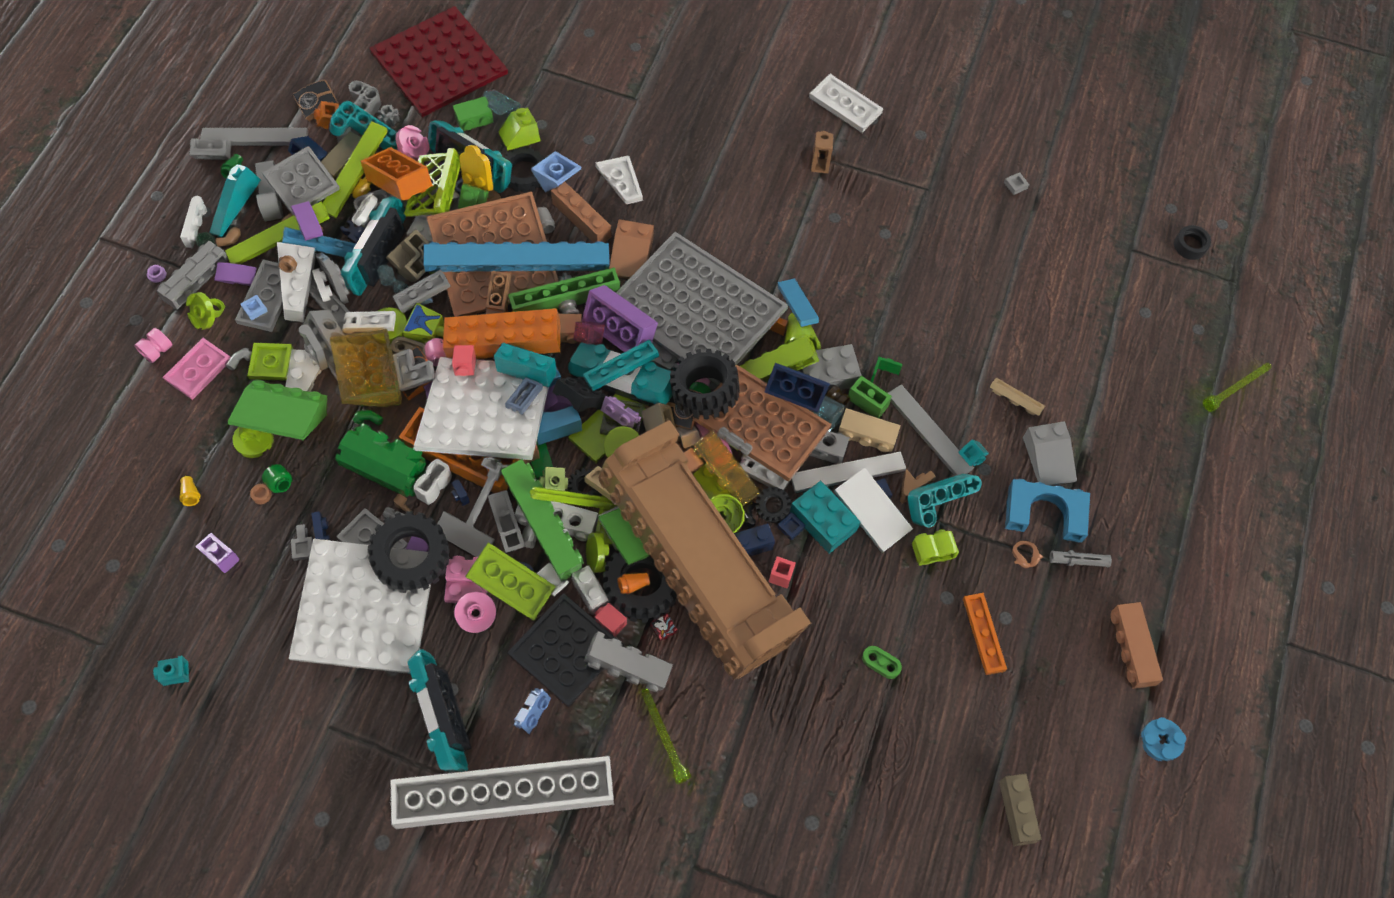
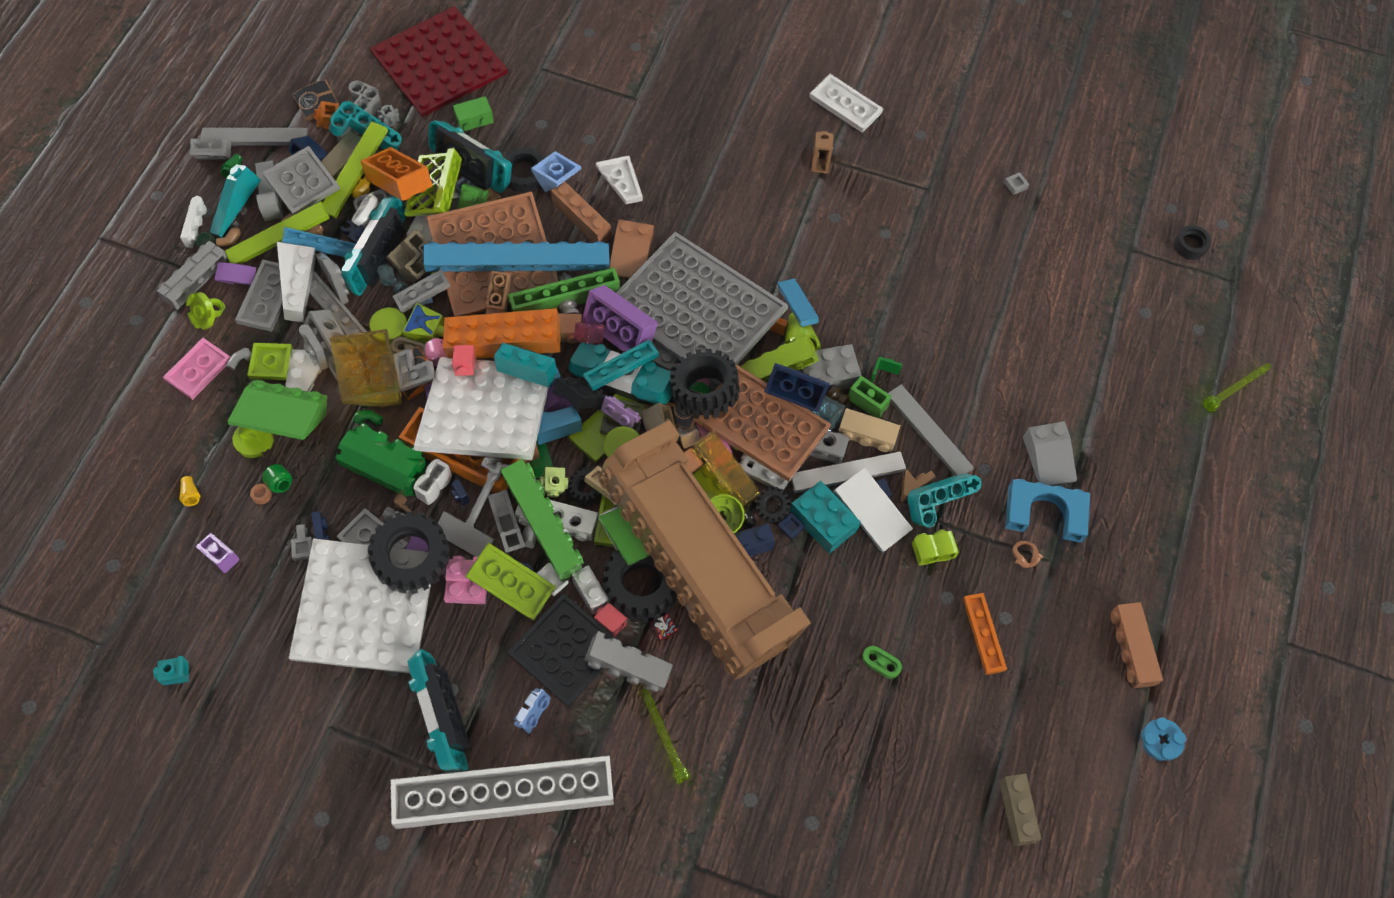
(153, 345): bright pink wheel -> none
(154, 270): lavender plate -> none
(253, 307): light blue plate -> none
(287, 264): medium nougat plate -> none
(307, 220): medium lavender slope -> none
(320, 278): white plate -> none
(369, 321): white plate -> none
(408, 134): bright pink plate -> none
(471, 602): bright pink dish -> none
(476, 168): yellow plate -> none
(500, 103): clear light blue plate -> none
(519, 129): lime slope -> none
(527, 396): sand blue tile -> none
(546, 220): light grey brick -> none
(570, 498): lime axle -> none
(596, 552): lime tile -> none
(631, 582): orange cone -> none
(735, 441): light grey axle -> none
(782, 572): coral brick -> none
(973, 453): teal brick -> none
(1016, 397): tan plate -> none
(1071, 558): light grey pin -> none

